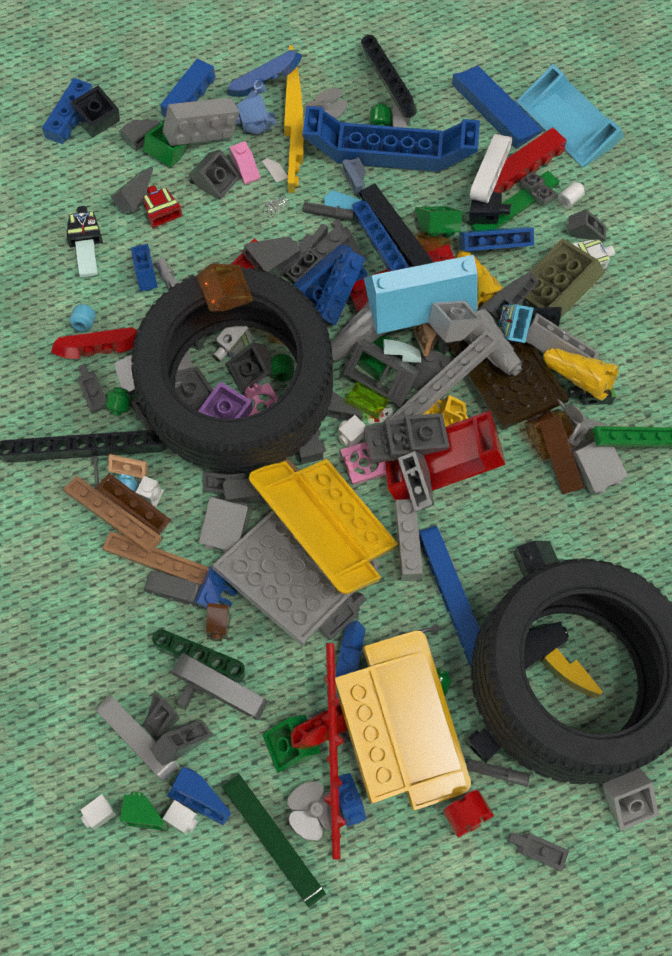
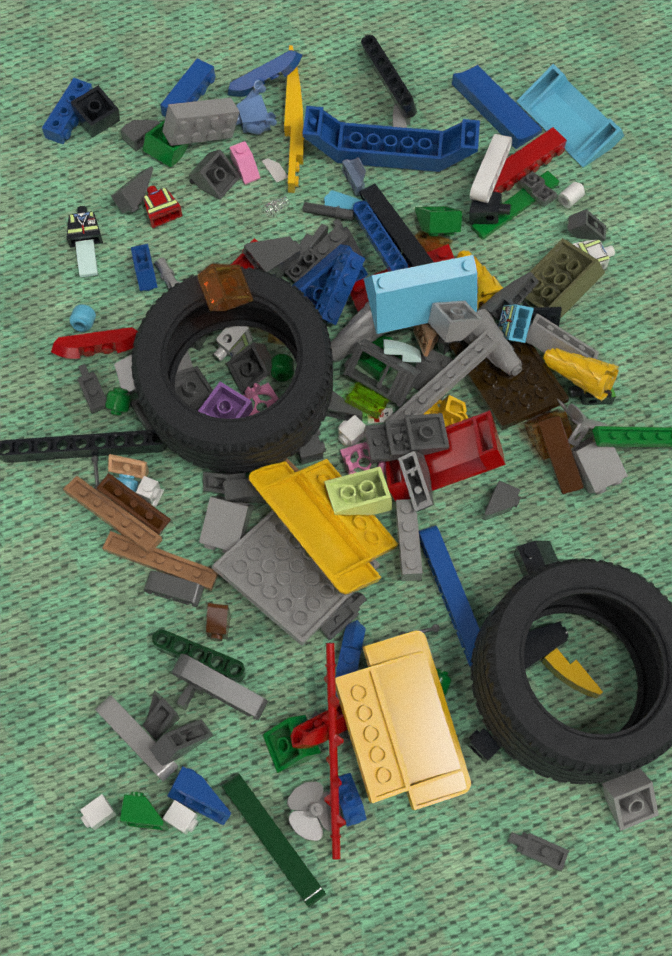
(212, 590): blue hinge -> none
(326, 99): light grey piece -> none
(359, 493): none -> yellowish green slope
(380, 115): green head -> none
(468, 813): red brick -> none
(496, 238): blue brick -> none
(498, 772): dark grey axle -> none
(502, 500): none -> dark grey slope

